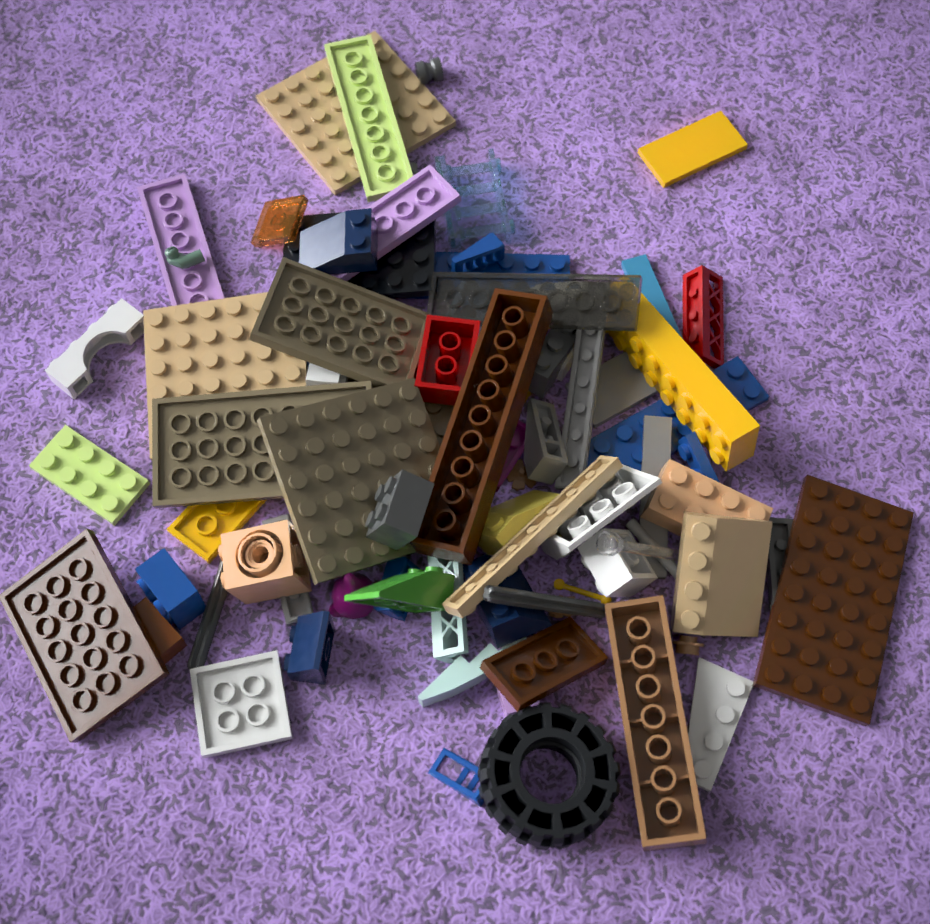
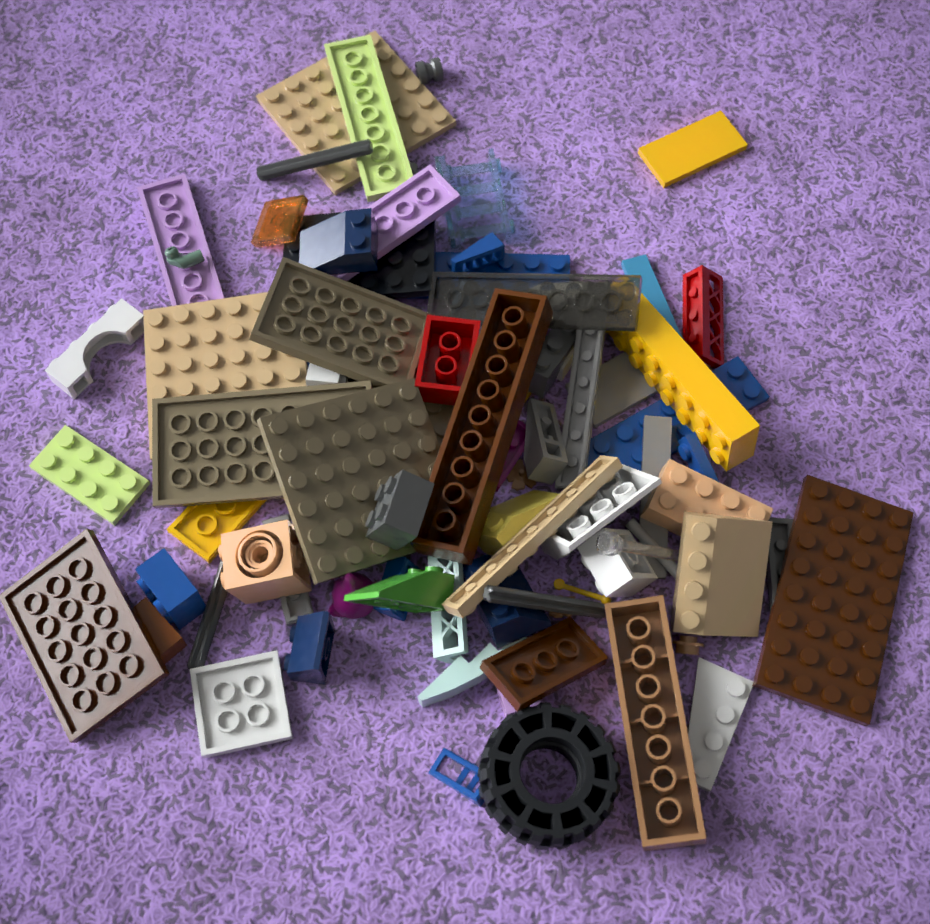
(314, 159): none -> dark grey axle

